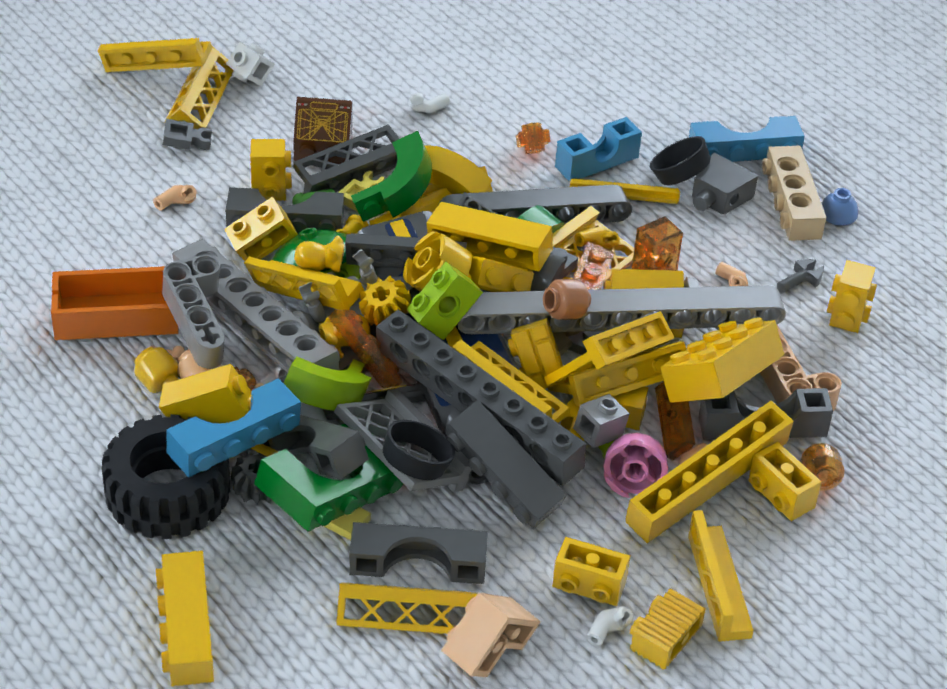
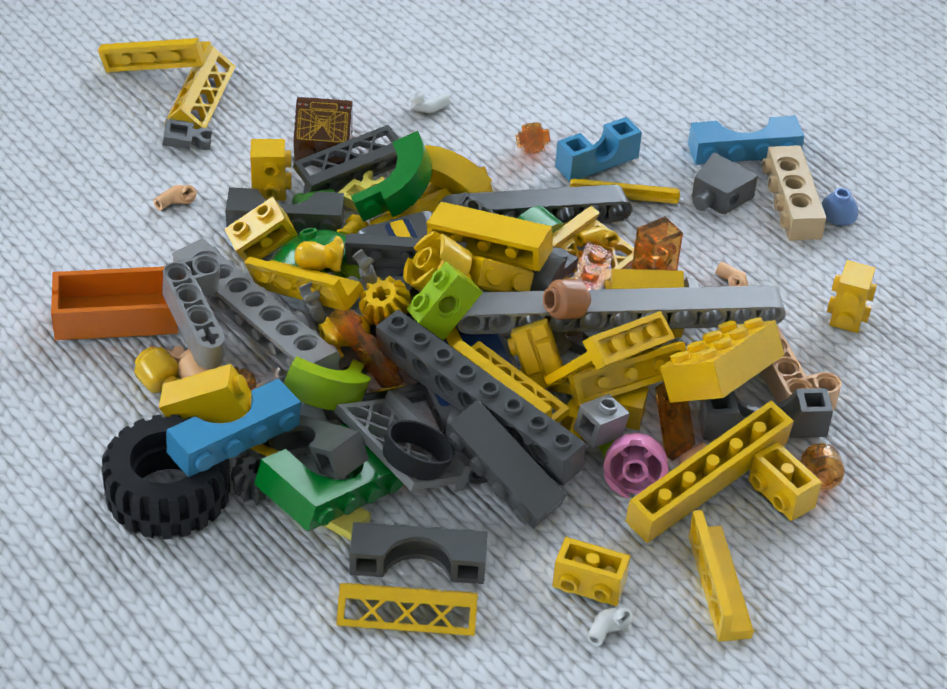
(186, 619): yellow brick -> none
(250, 63): white brick -> none
(486, 631): light nougat brick -> none
(666, 627): yellow brick -> none
(691, 150): black tyre -> none
(804, 273): dark grey bar -> none

